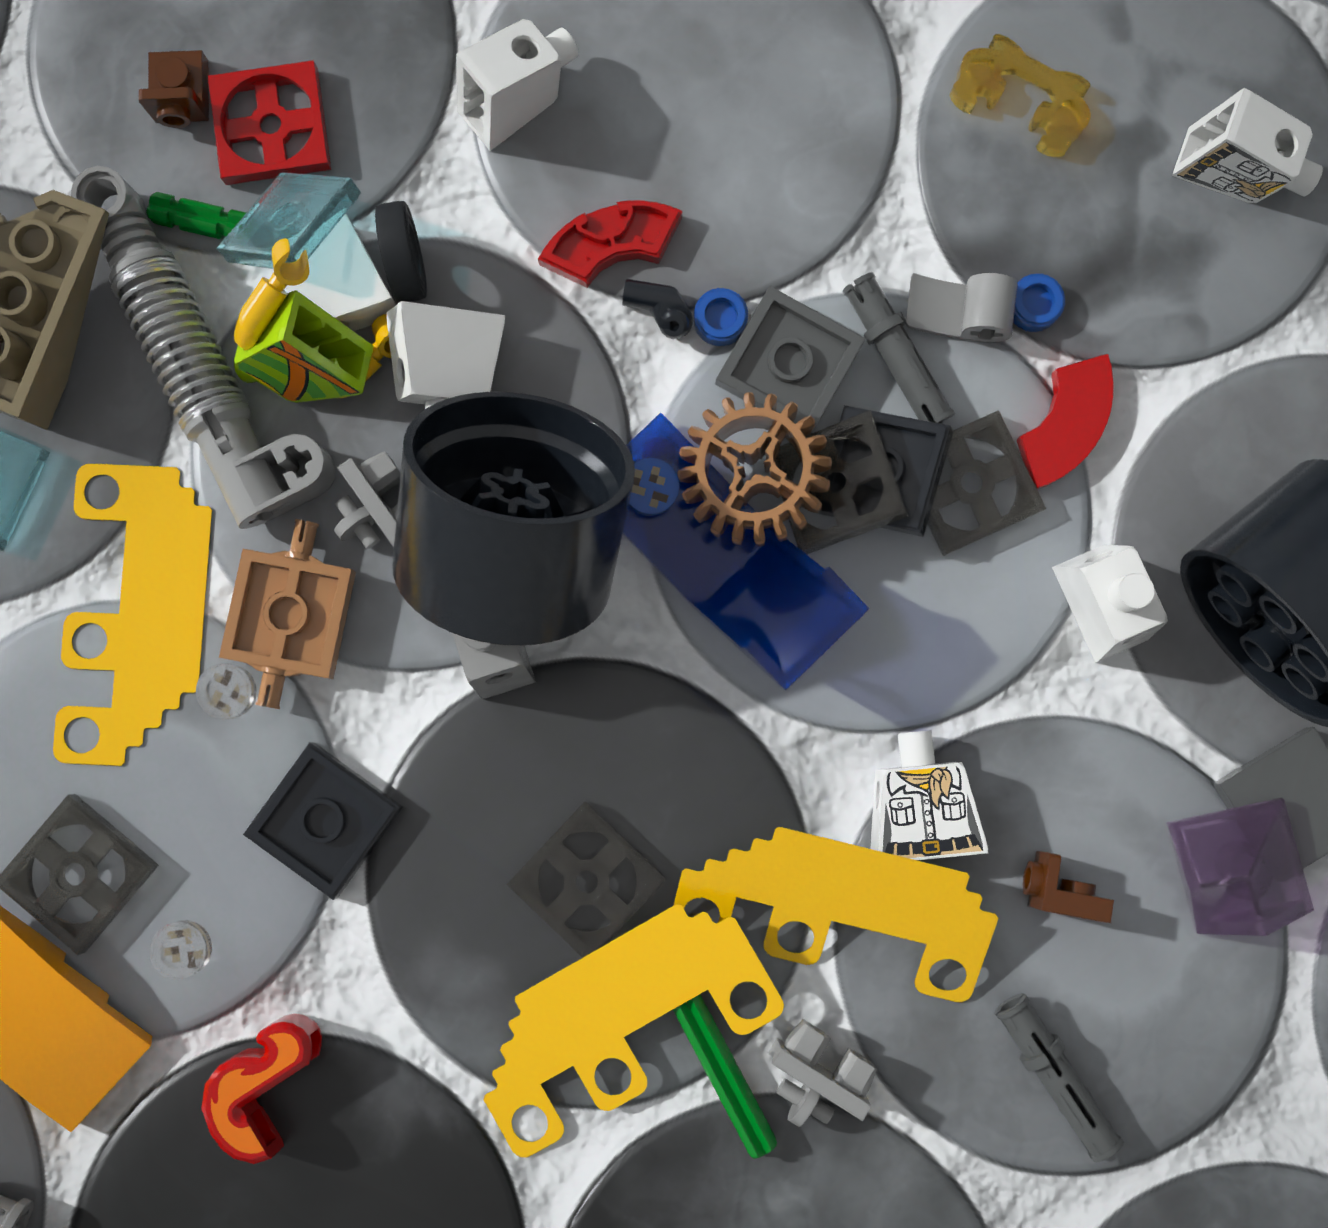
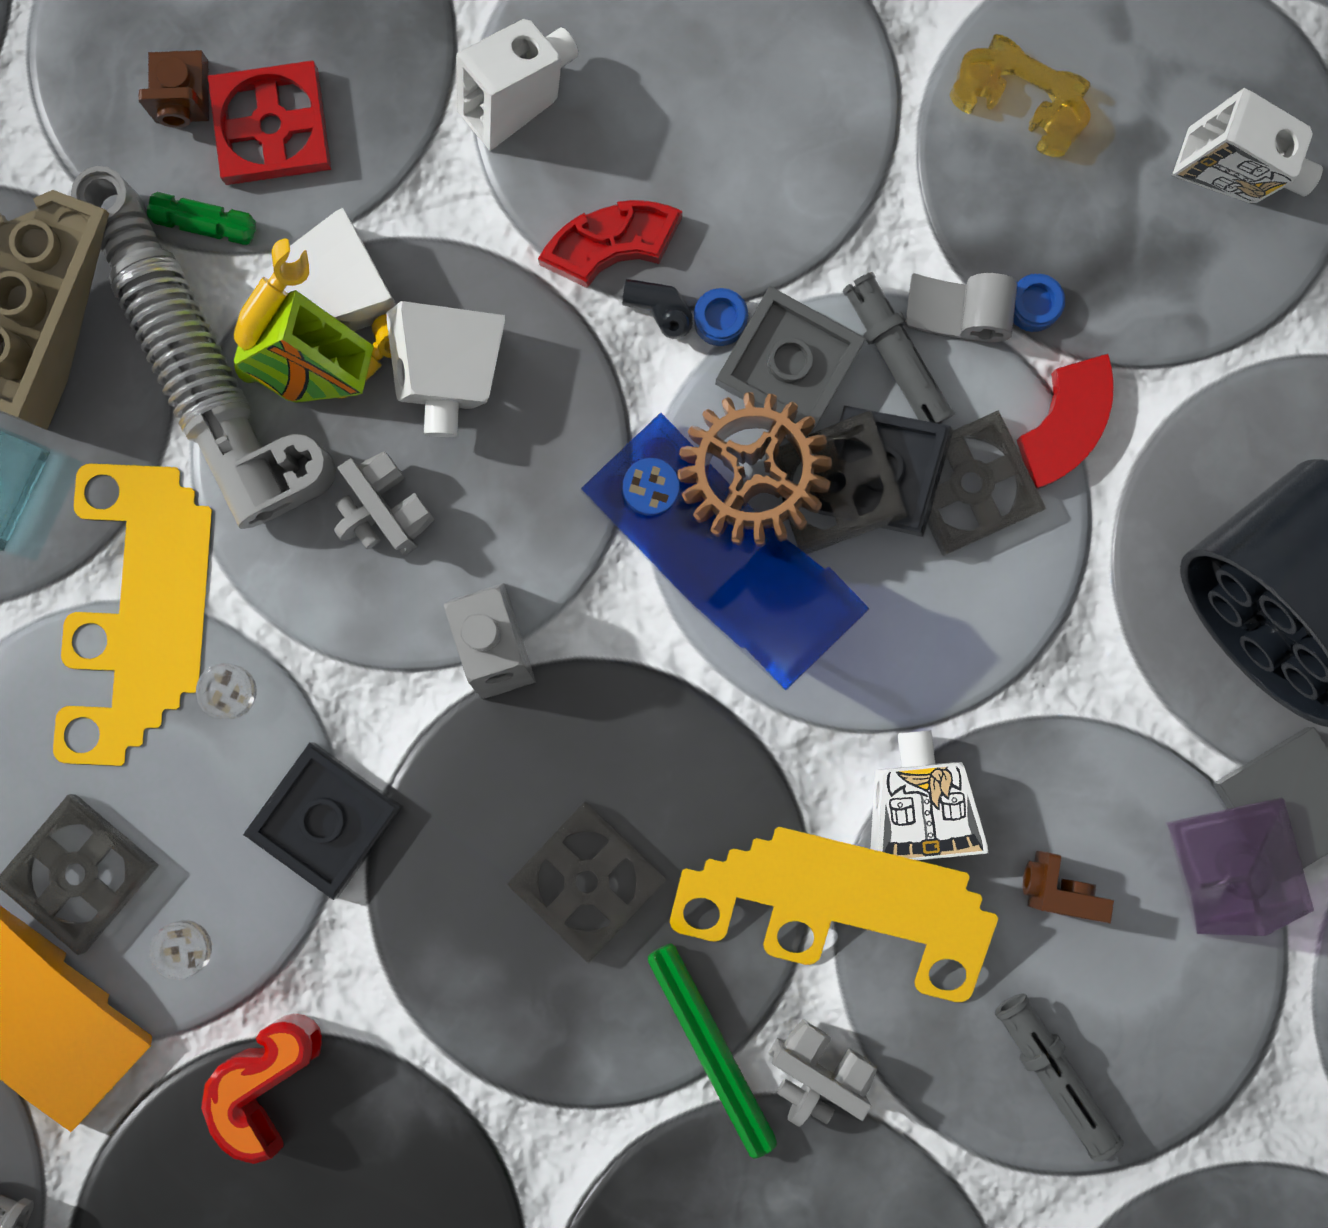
(287, 614): medium nougat plate -> none
(293, 208): clear light blue tile -> none
(400, 251): black tyre -> none
(510, 517): black wheel -> none
(601, 998): yellow piece -> none
(1111, 599): white torso -> none

